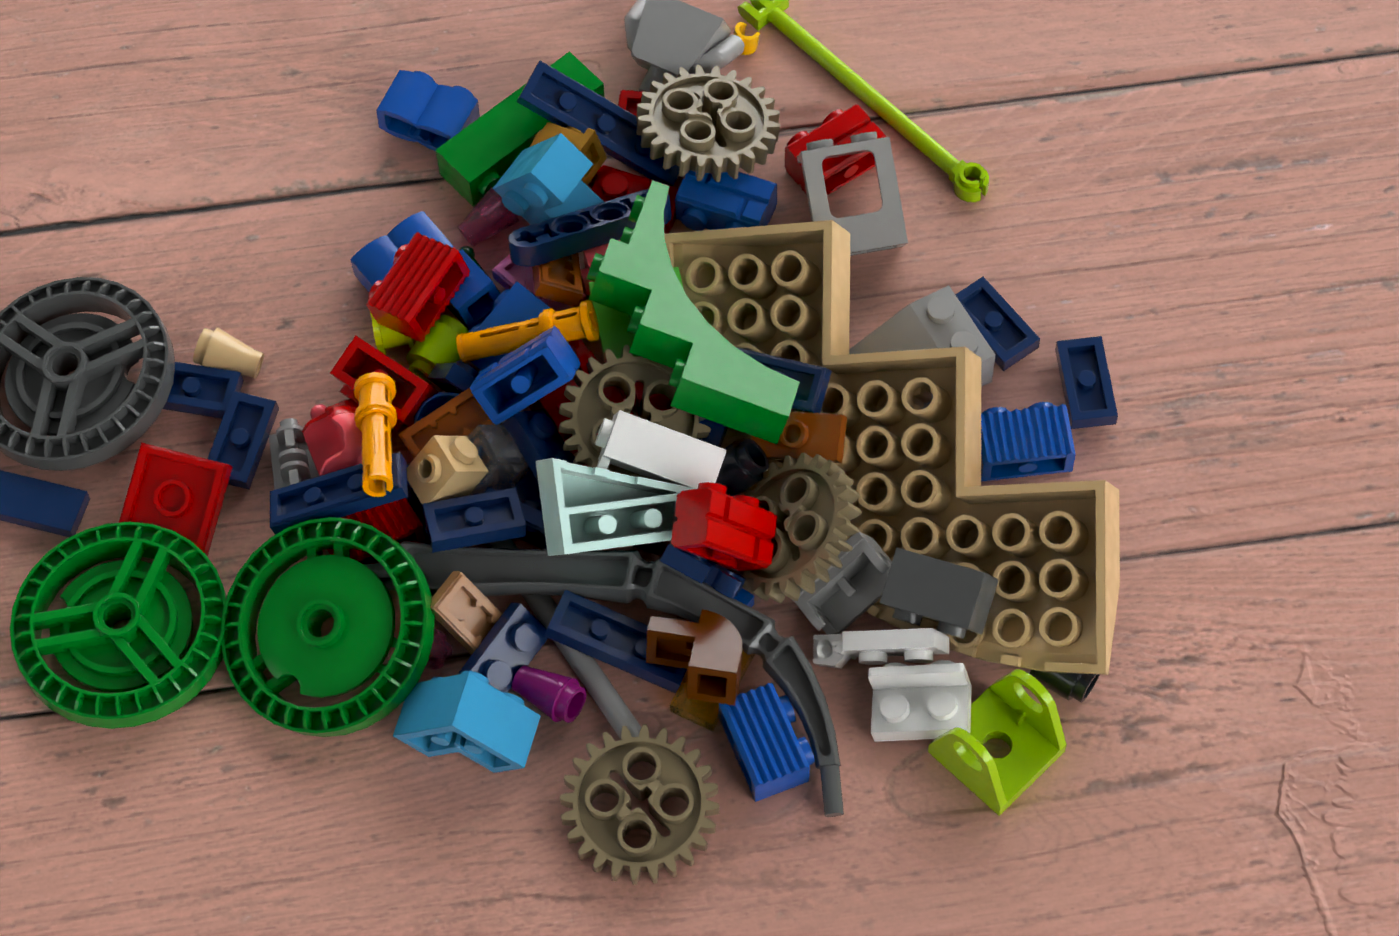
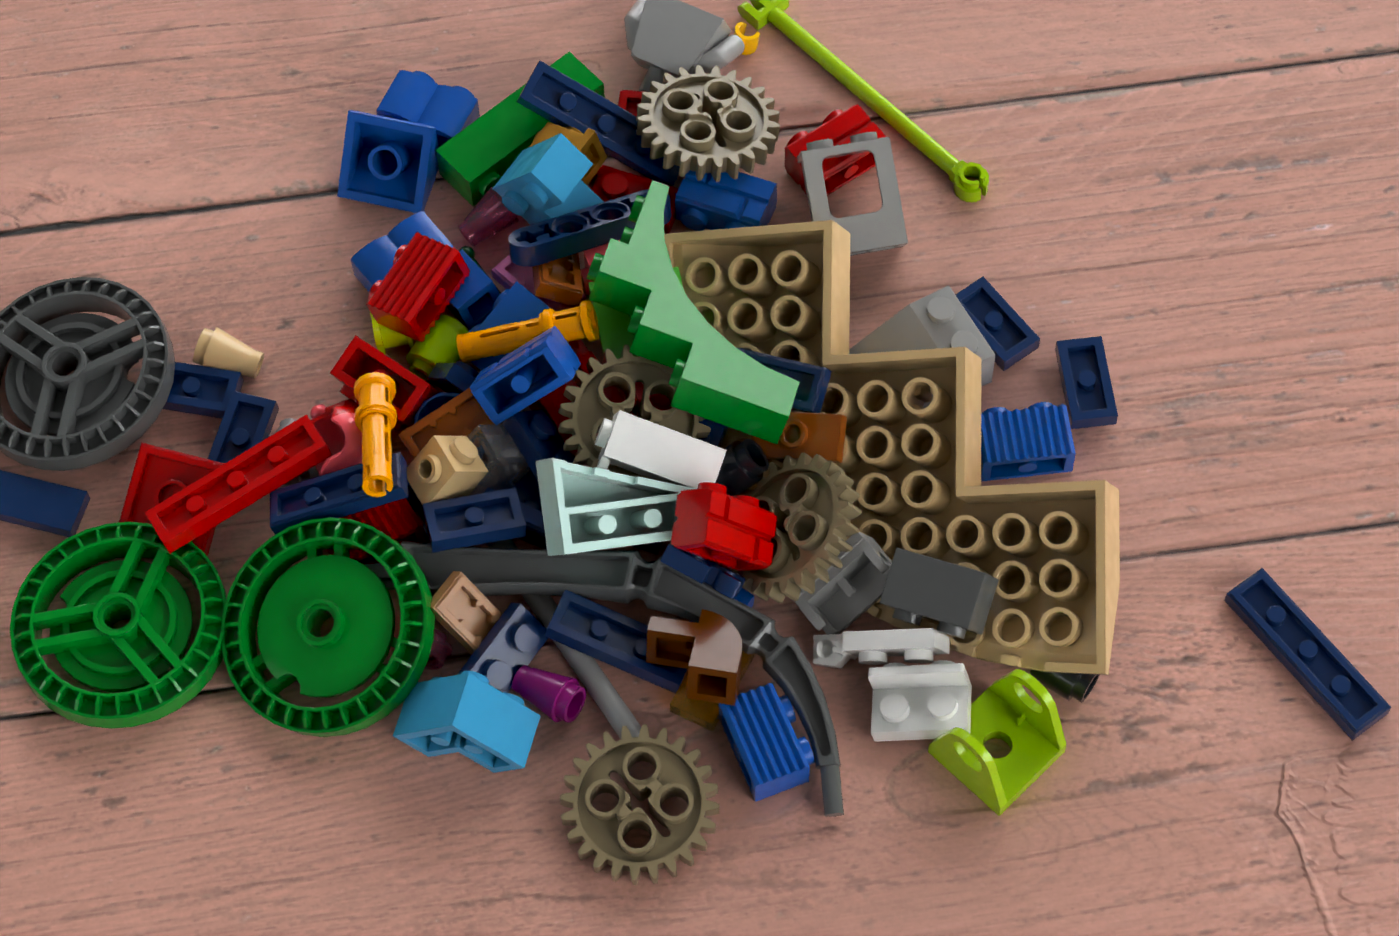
(238, 483): none -> red plate
(388, 162): none -> blue slope
(1307, 654): none -> dark blue tile

